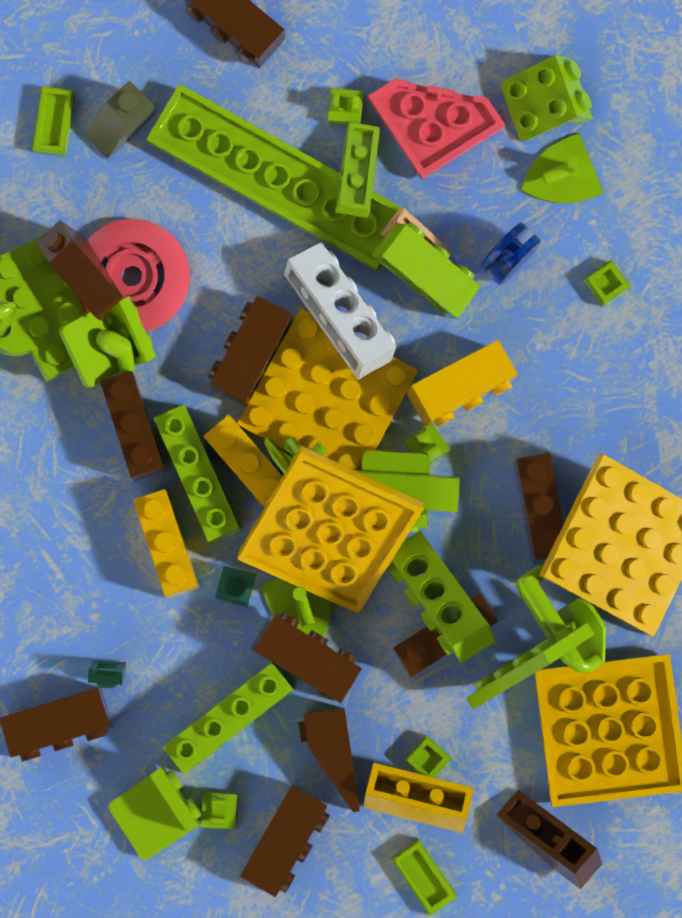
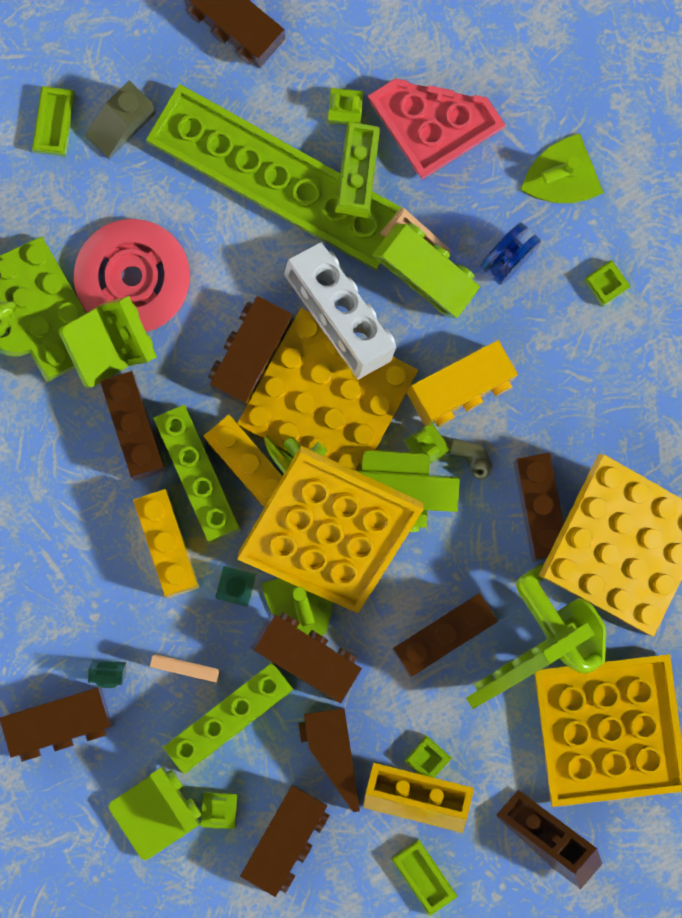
(80, 268): reddish brown slope -> none
(118, 347): lime arm -> none
(185, 668): none -> light nougat tile
(466, 635): lime brick -> none
(476, 457): none -> olive arm
(546, 97): lime bracket -> none

